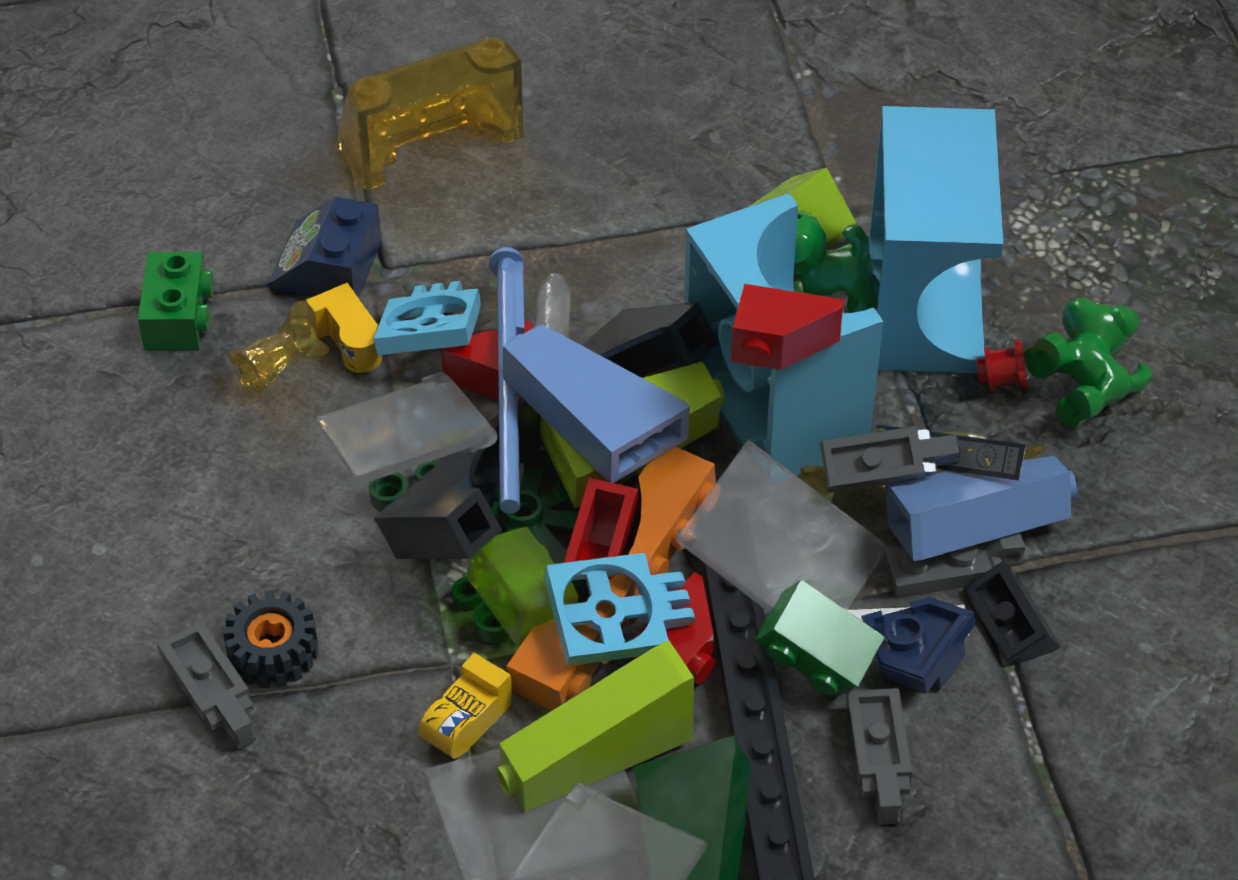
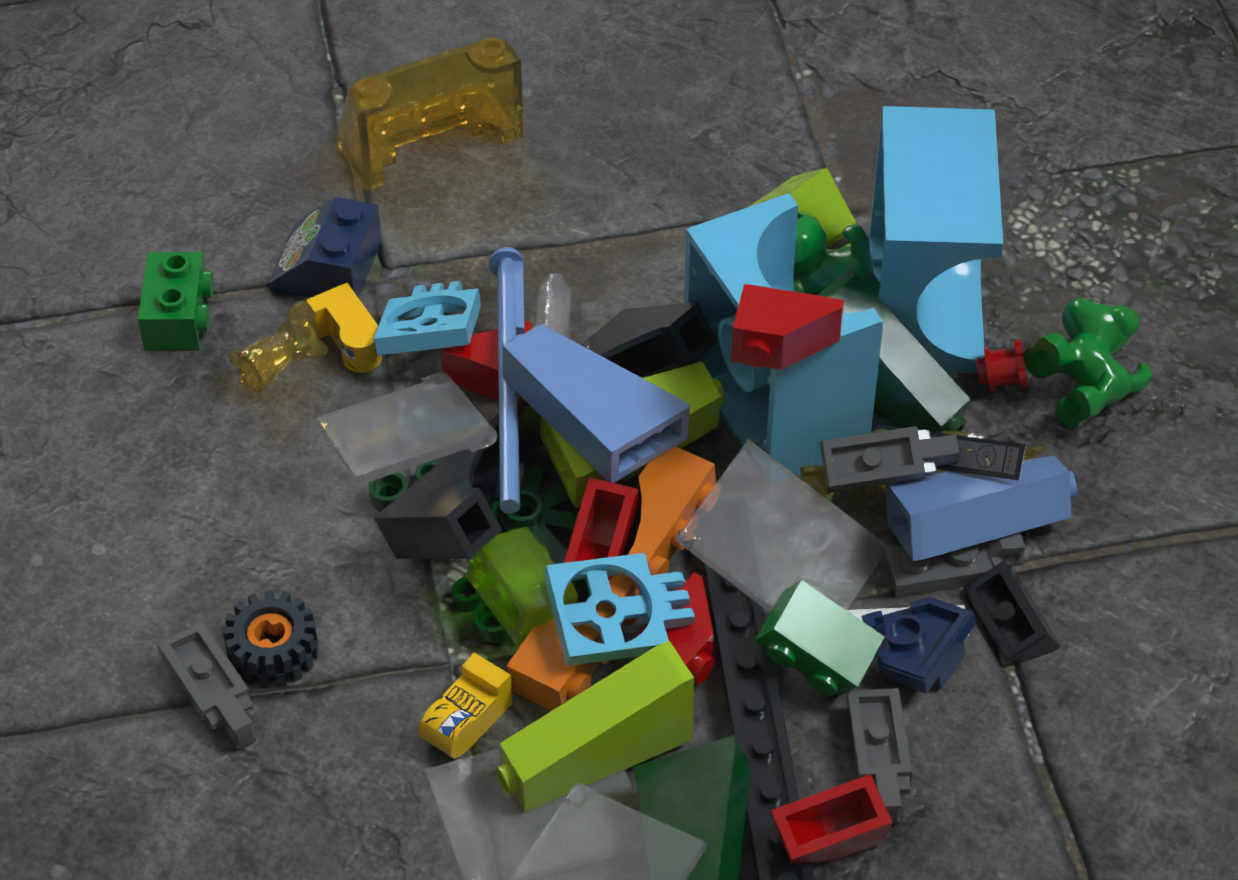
(833, 822): none -> red slope
(909, 380): none -> slope

